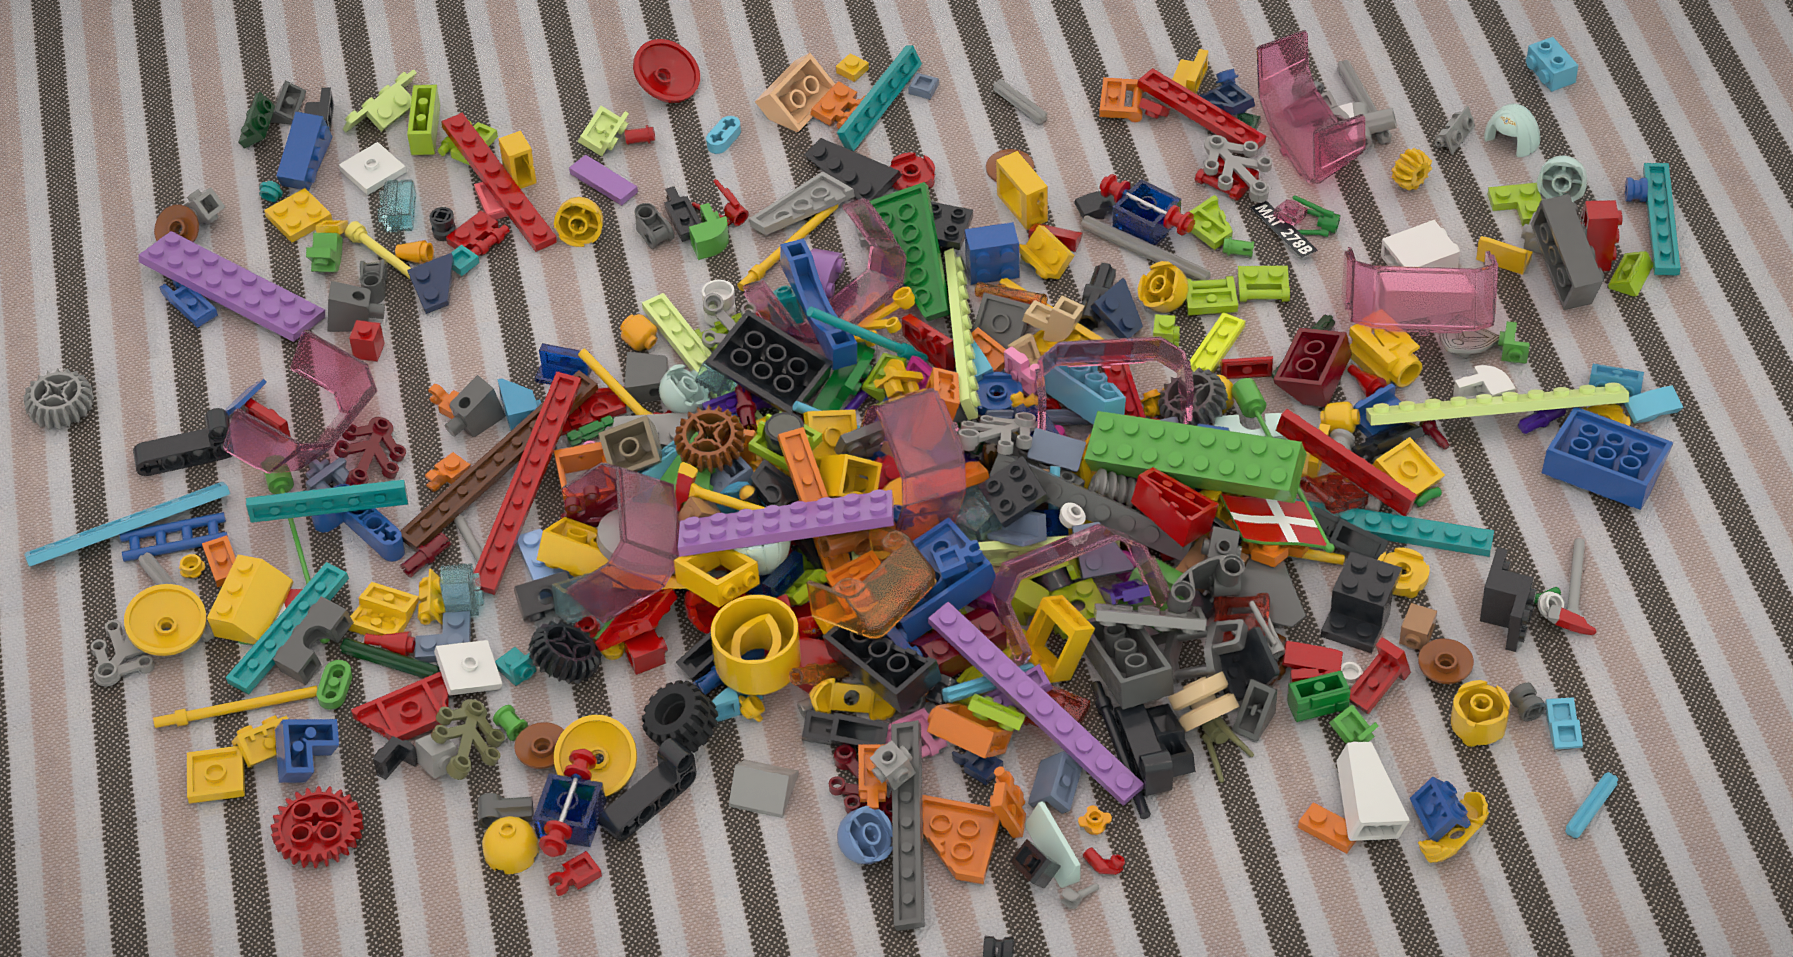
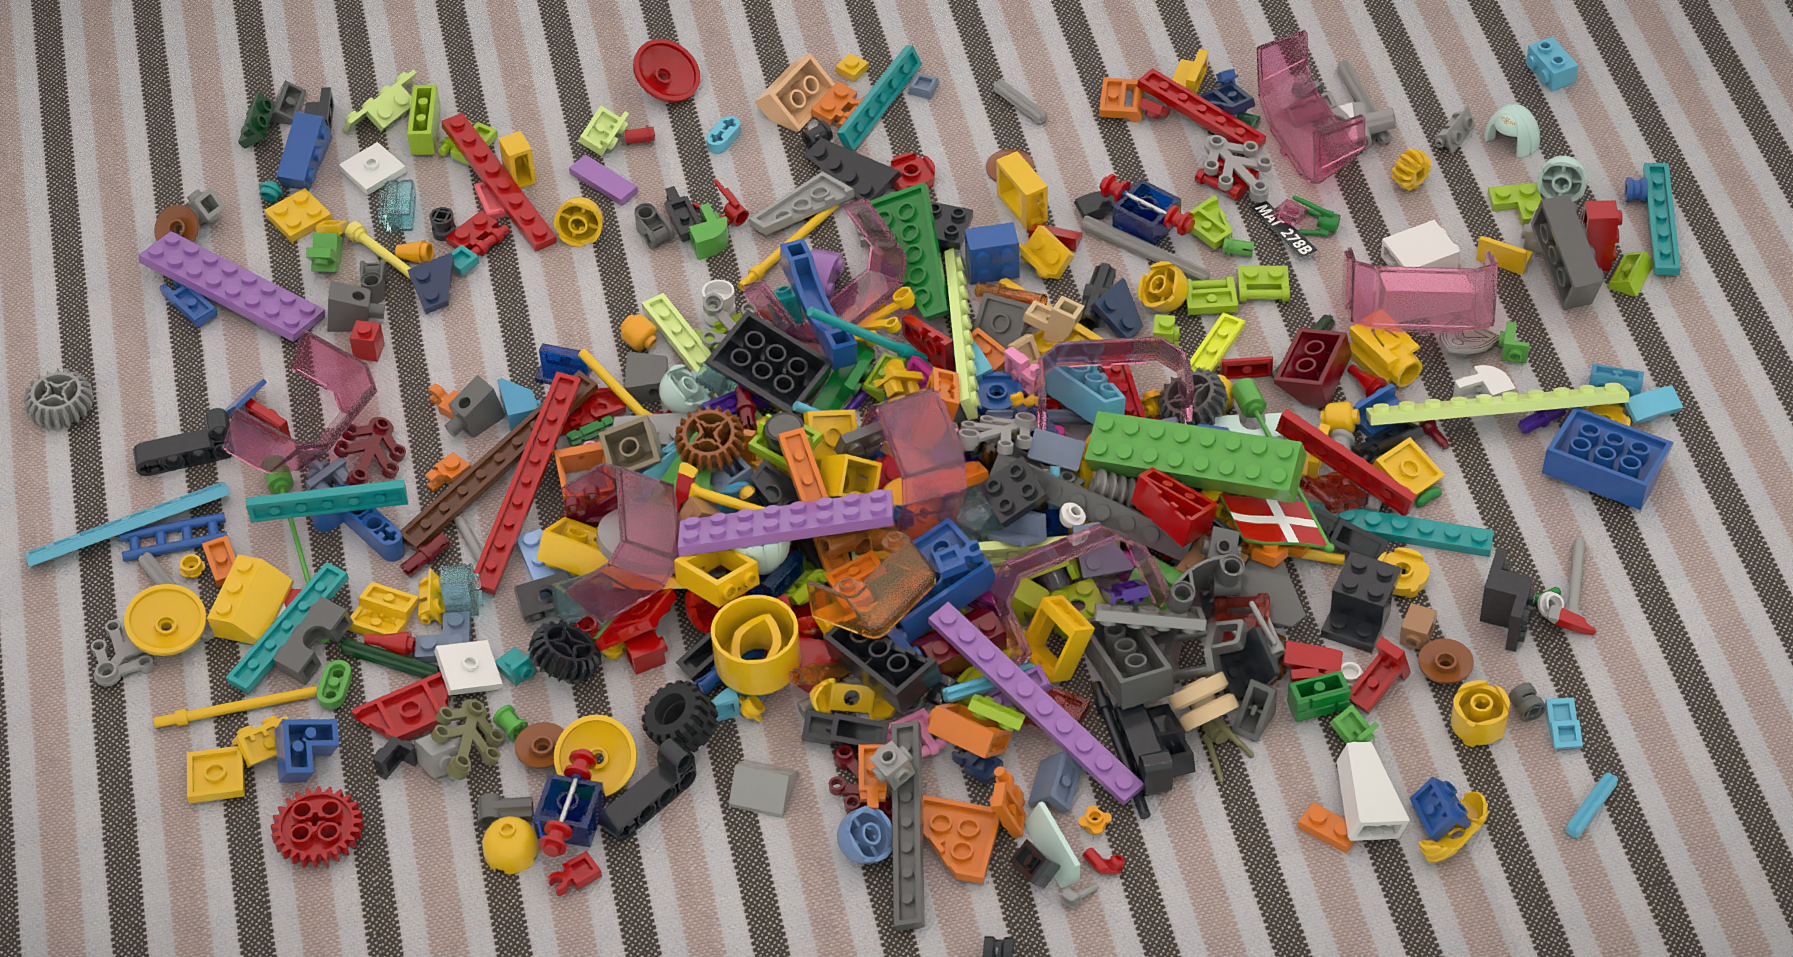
(822, 129): none -> black bush

